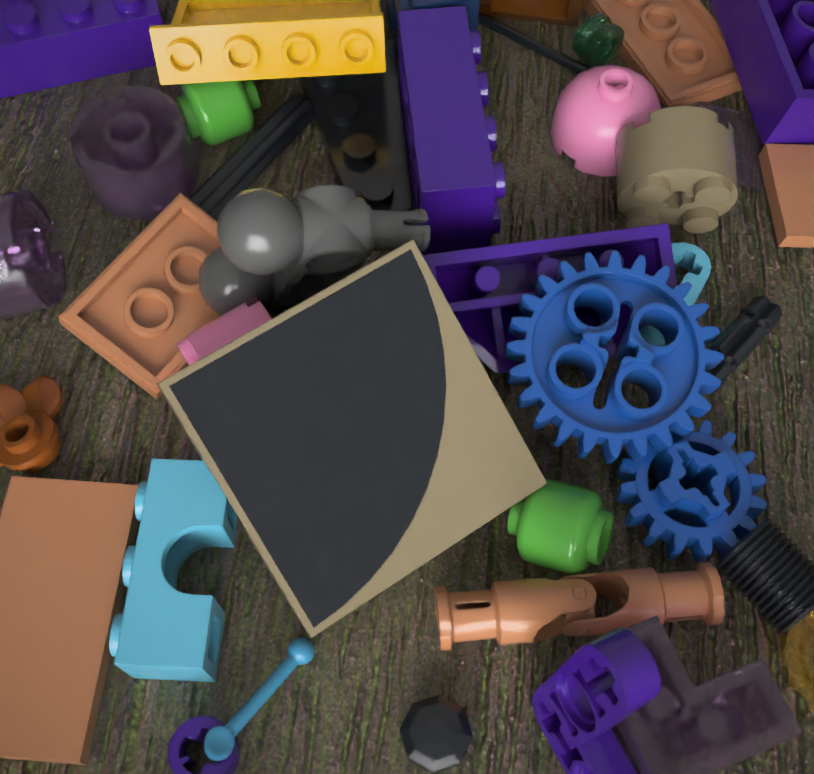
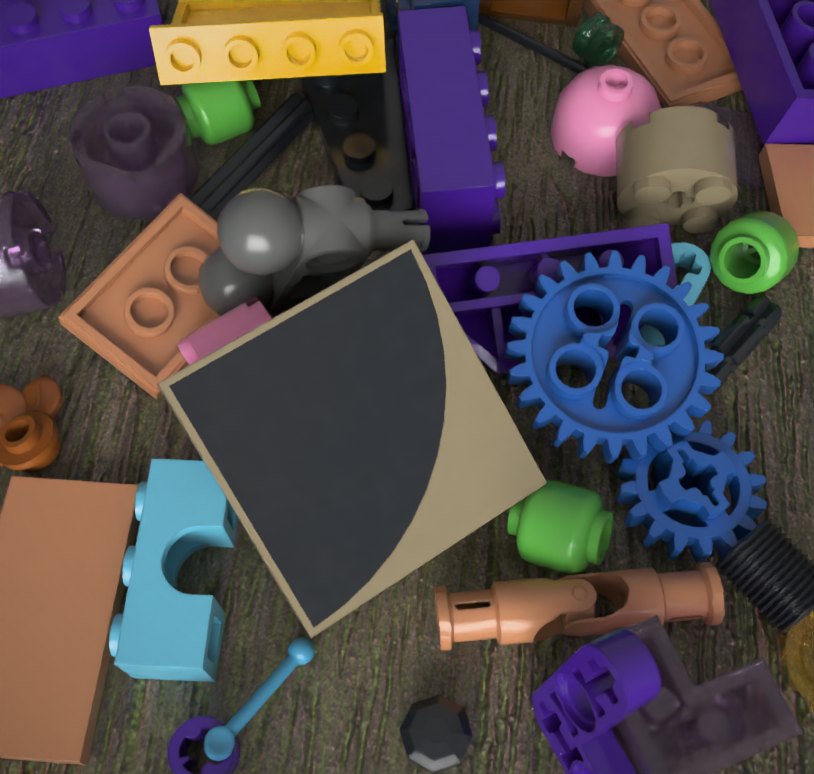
(754, 252): none -> bright green head

